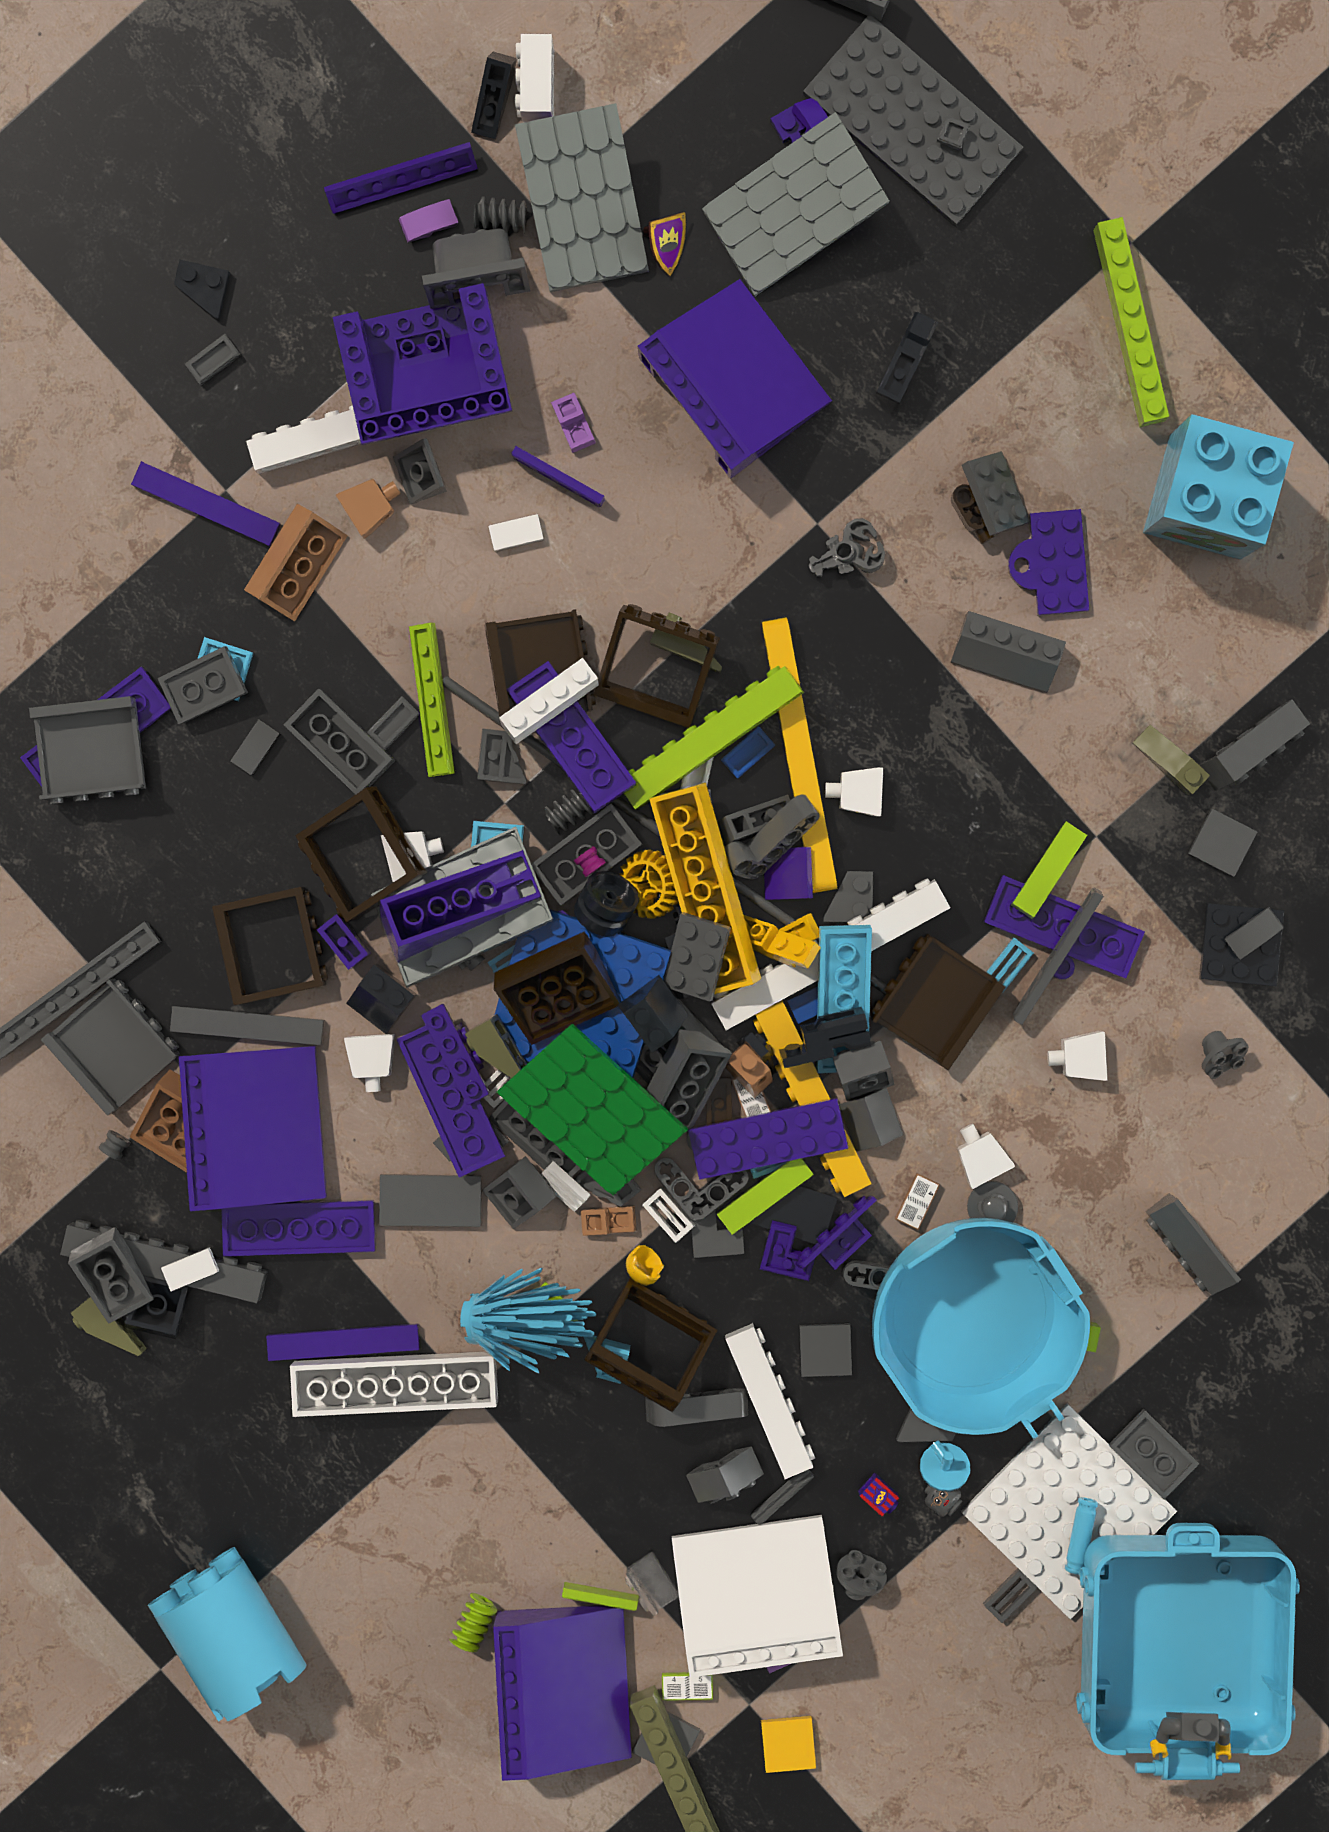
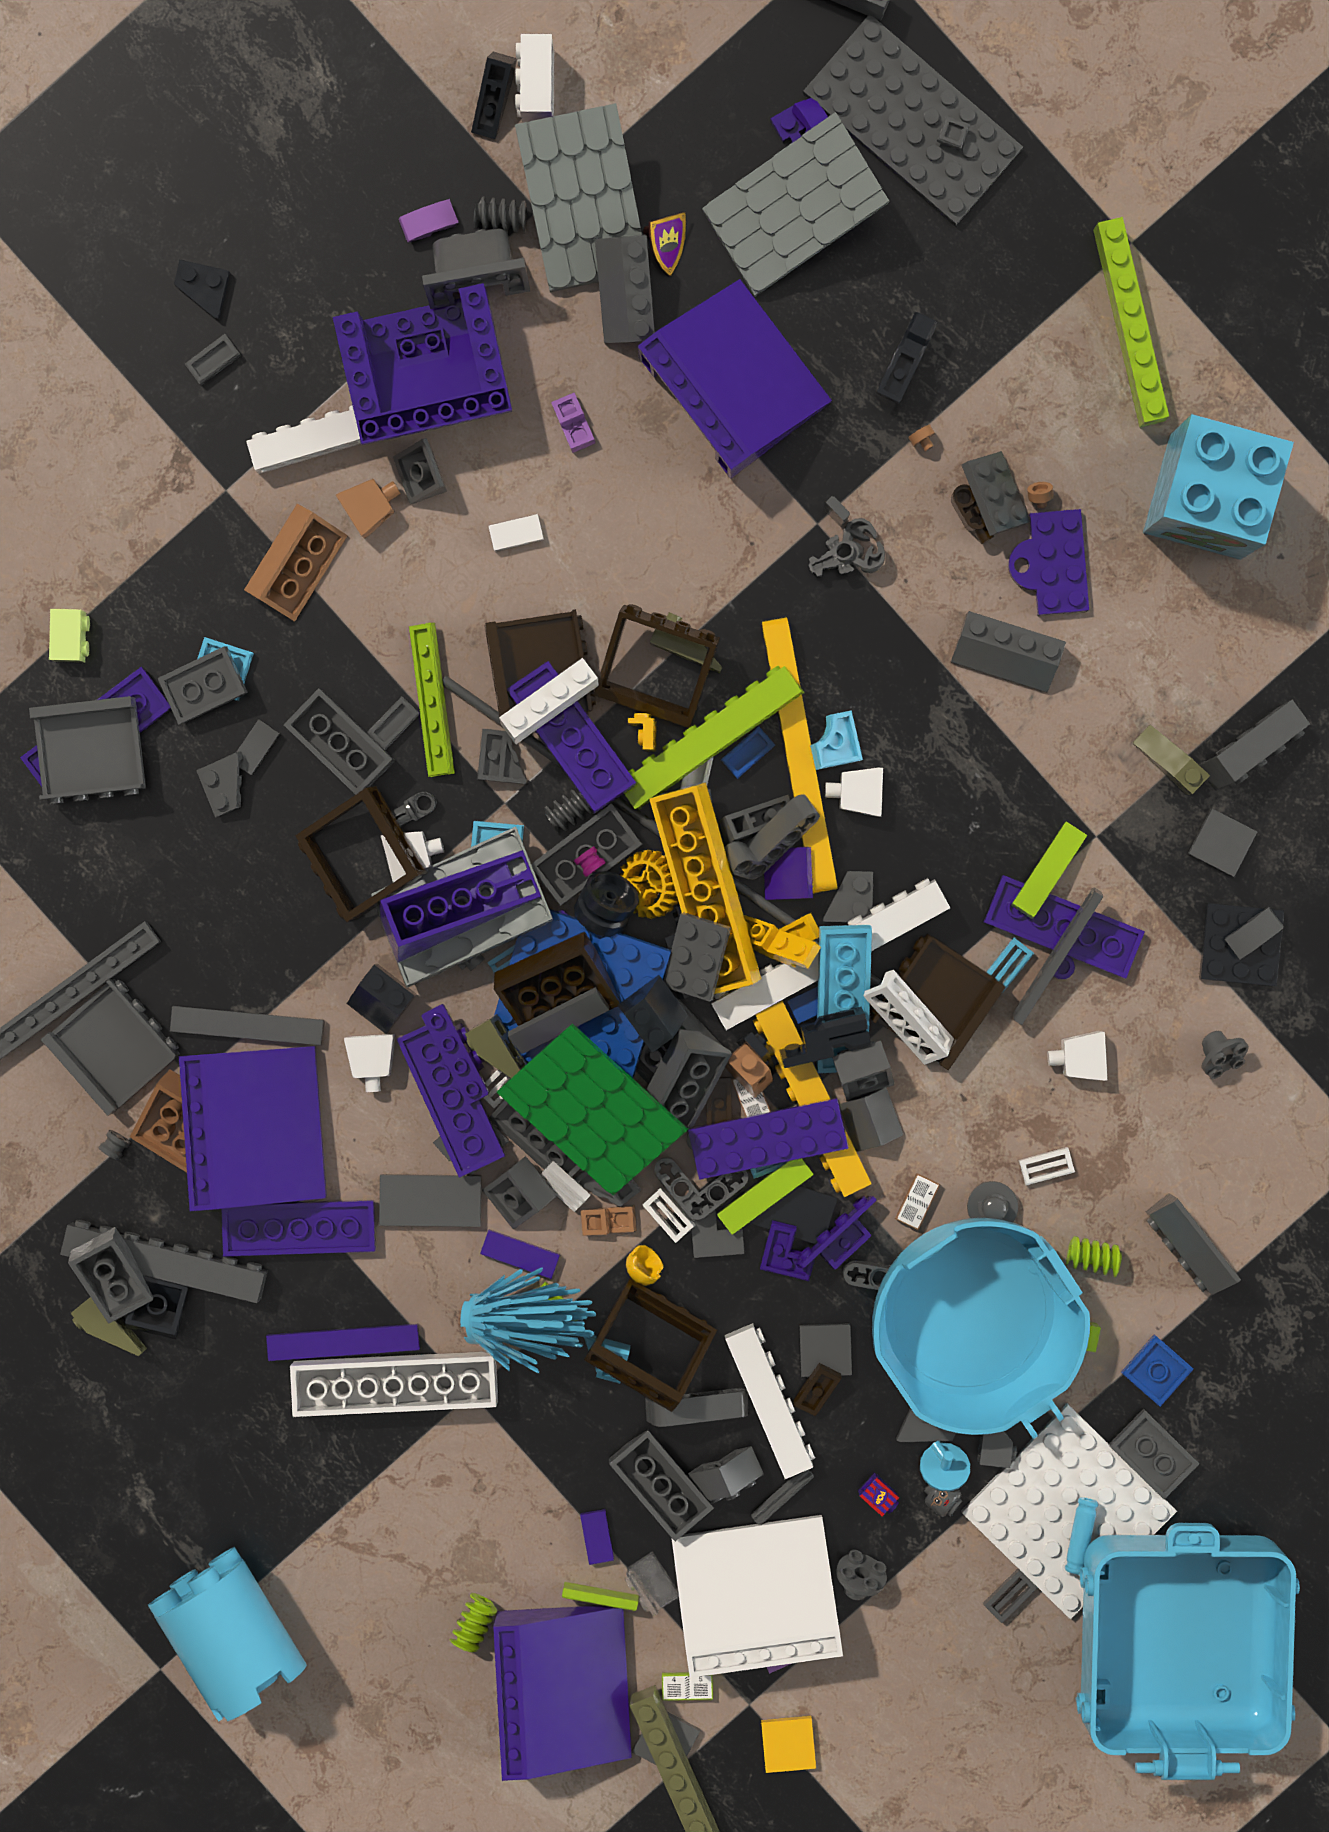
(68, 635): none -> yellowish green brick
(190, 1269): white tile -> none
(205, 504): dark purple tile -> none
(222, 784): none -> dark grey wing
(230, 955): dark brown window -> none
(344, 941): dark purple brick -> none
(400, 177): dark purple plate -> none
(412, 810): none -> dark grey connector
(519, 1253): none -> dark purple tile
(558, 477): dark purple tile -> none
(558, 1019): none -> dark grey tile
(597, 1536): none -> dark purple tile
(625, 288): none -> dark grey slope
(647, 735): none -> yellow bracket
(660, 1484): none -> dark grey slope
(817, 1389): none -> dark brown plate
(836, 511): none -> dark grey tile
(839, 742): none -> medium azure tile
(916, 1018): none -> white fence
(922, 437): none -> medium nougat tile
(982, 1157): white torso -> none
(996, 1450): none -> dark grey slope
(1040, 493): none -> medium nougat tile
(1067, 1160): none -> white tile
(1094, 1255): none -> lime piece
(1157, 1370): none -> blue tile
(1193, 1727): dark grey torso -> none

